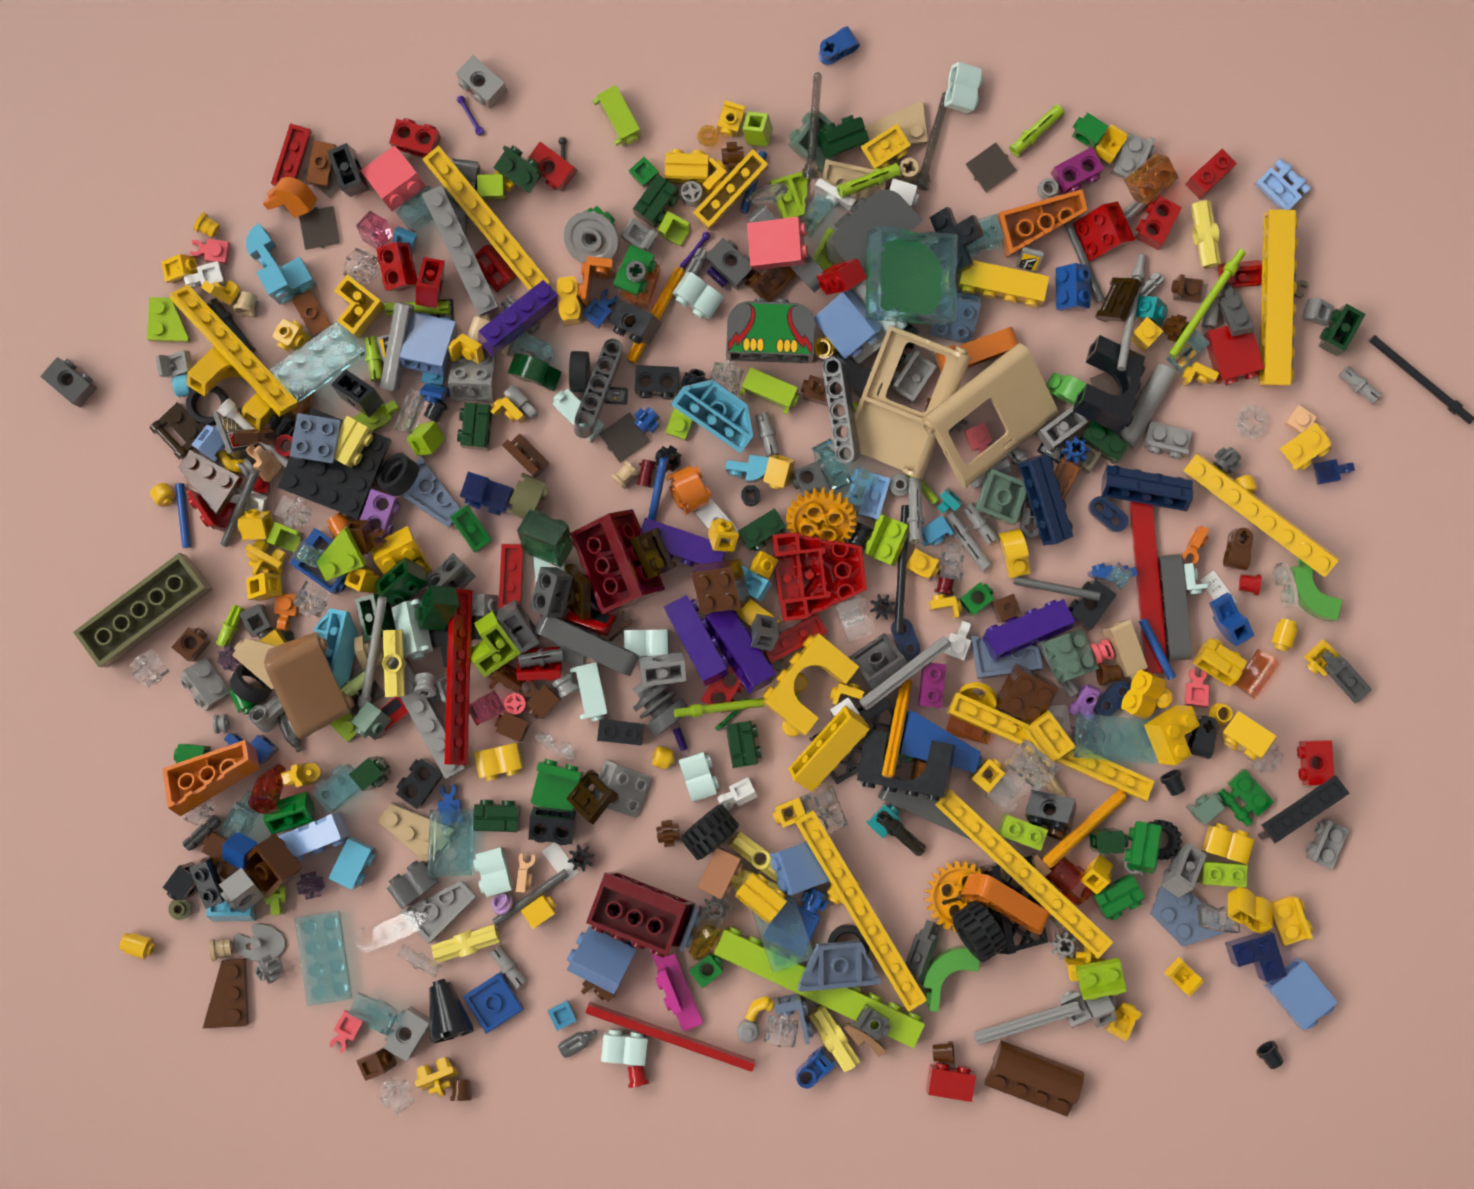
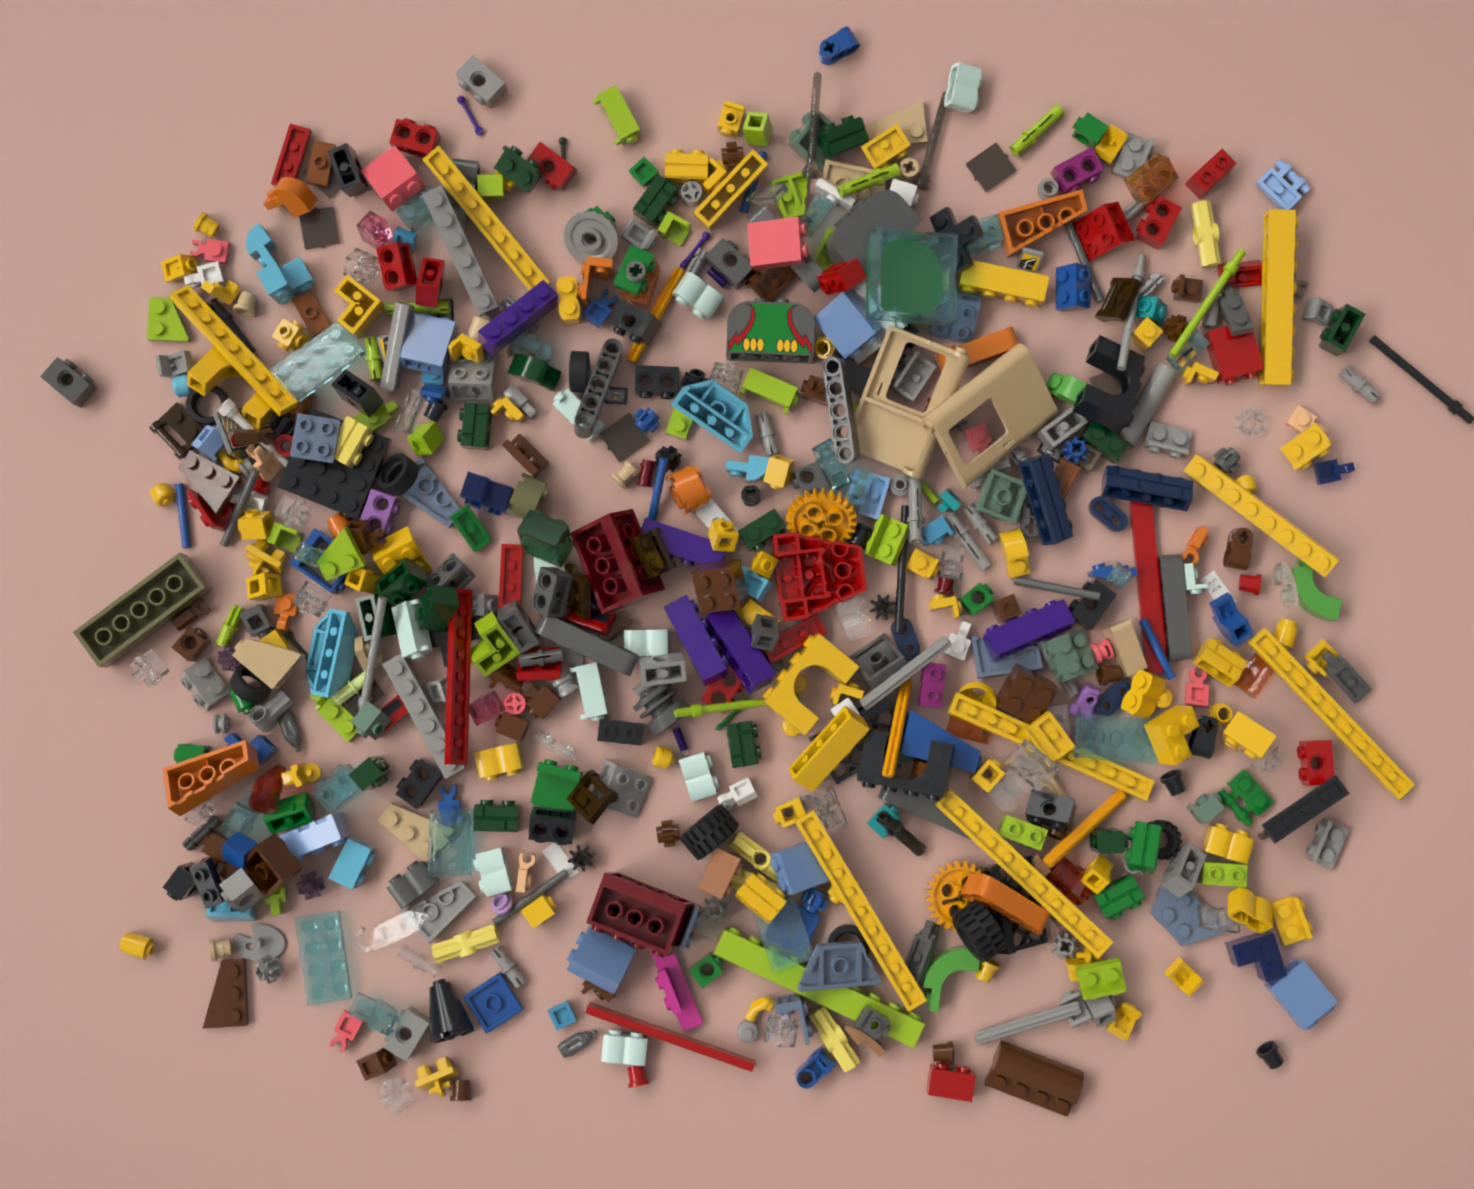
(186, 909): olive plate -> none
(189, 615): none -> reddish brown bar
(306, 684): medium nougat windscreen -> none
(394, 647): light yellow piece -> none
(425, 685): light grey wheel -> none
(494, 267): red slope -> none
(704, 942): clear yellow plate -> none
(707, 142): clear yellow plate -> none
(987, 970): none -> yellow piece
(1330, 713): none -> yellow plate

